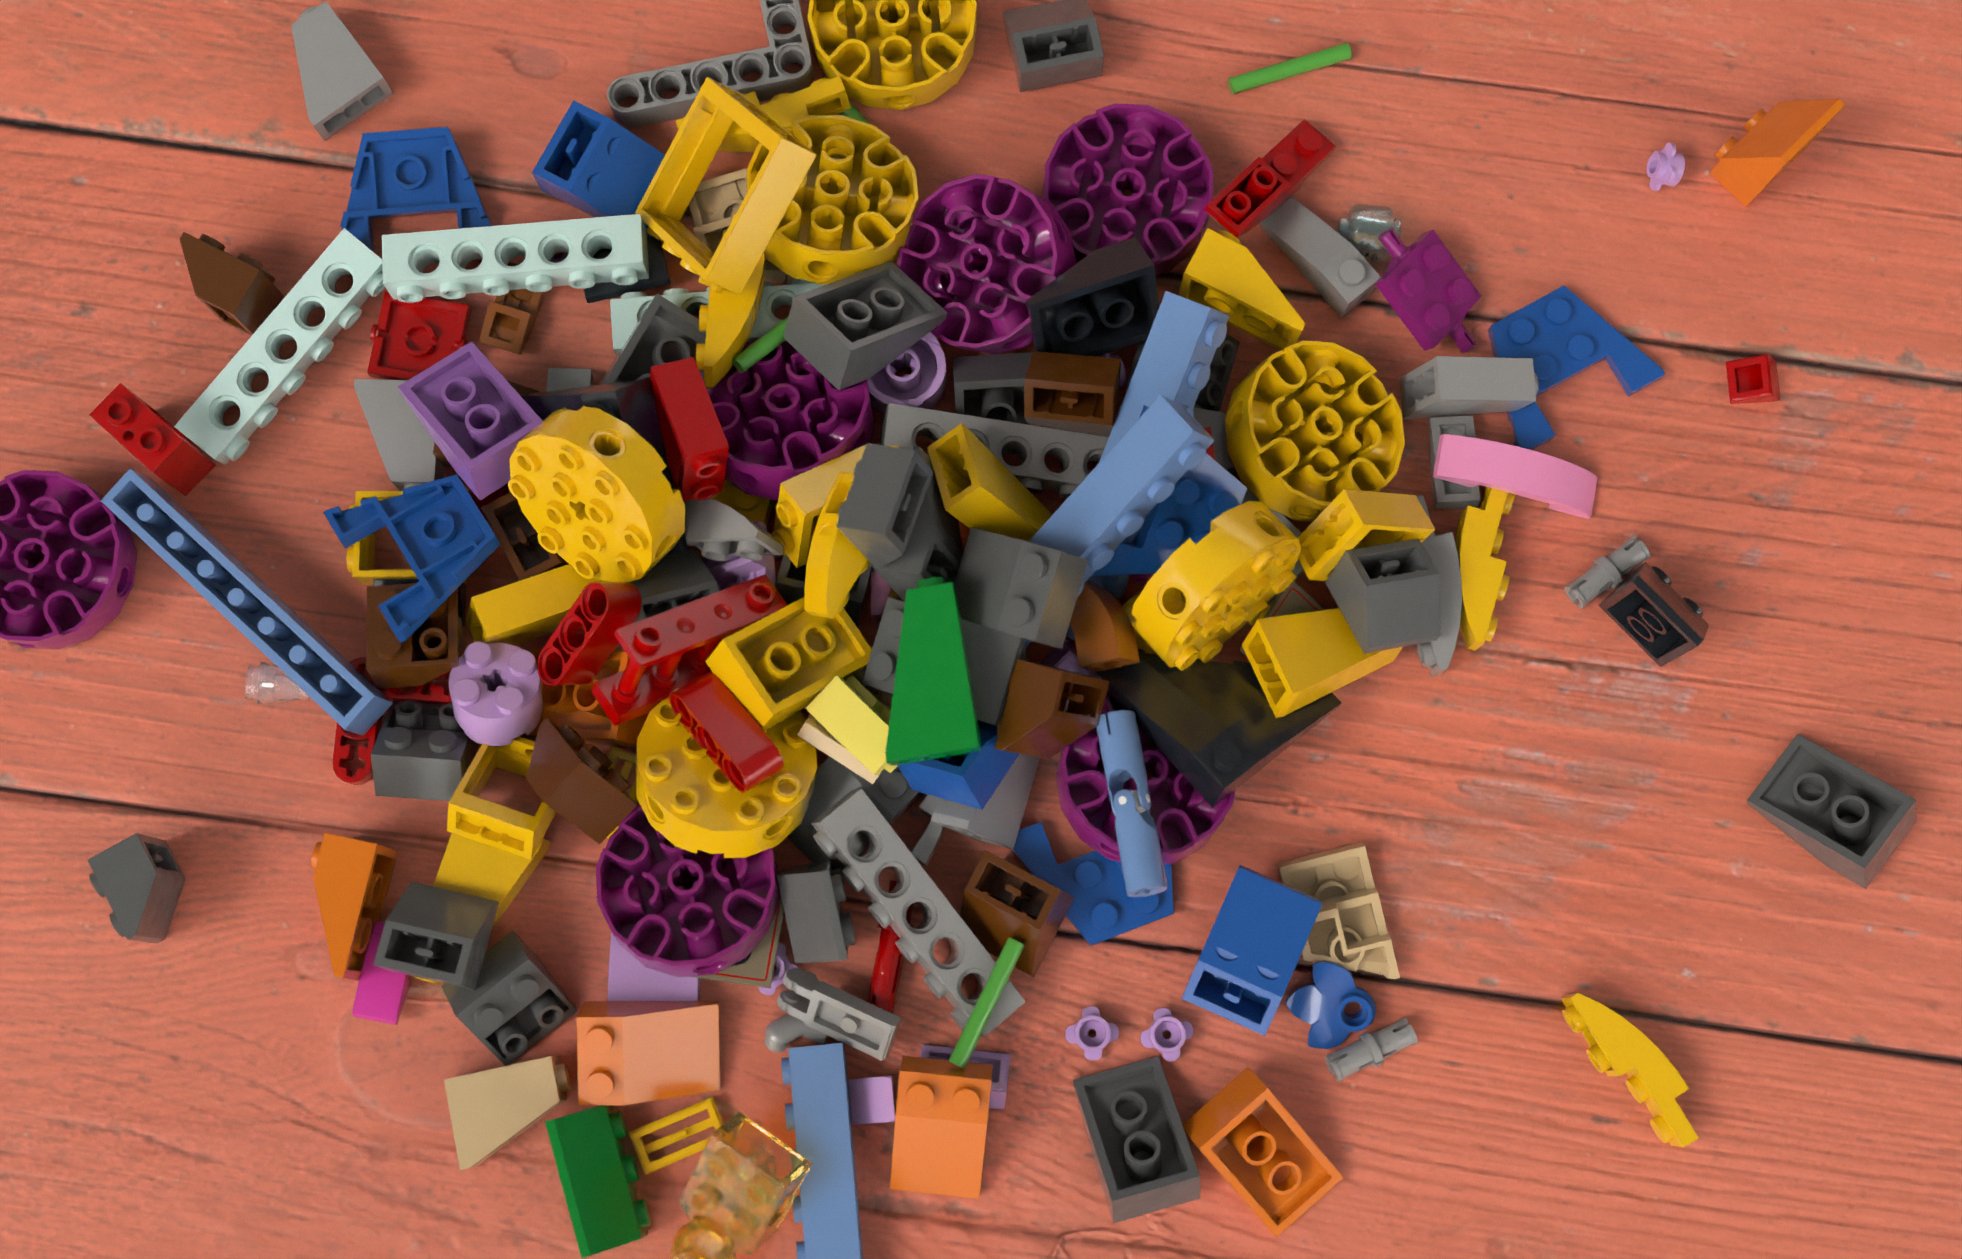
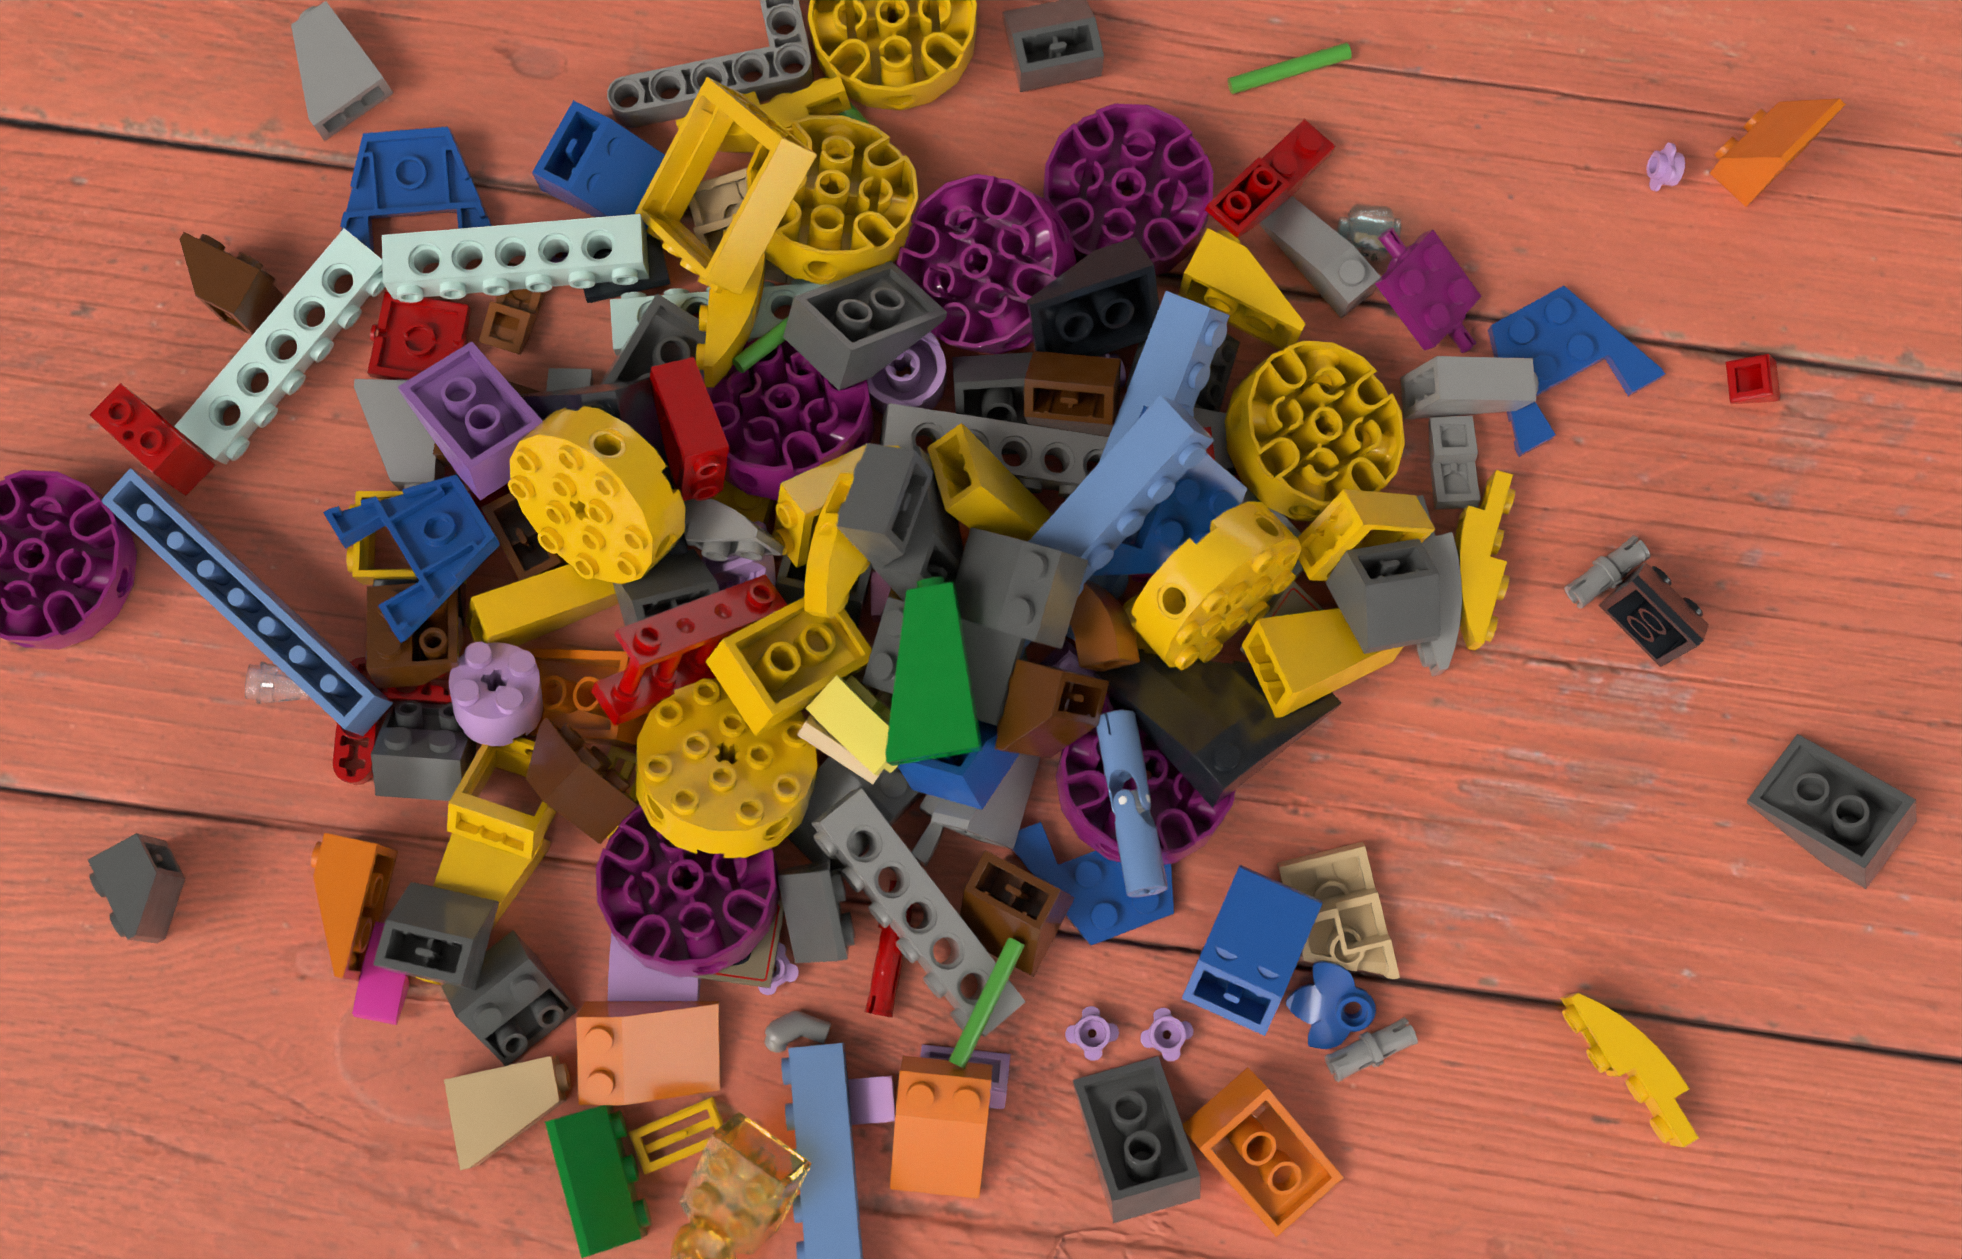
(587, 633): red beam -> none
(727, 731): red beam -> none
(838, 1013): light grey hinge -> none
(1516, 471): bright pink slope -> none

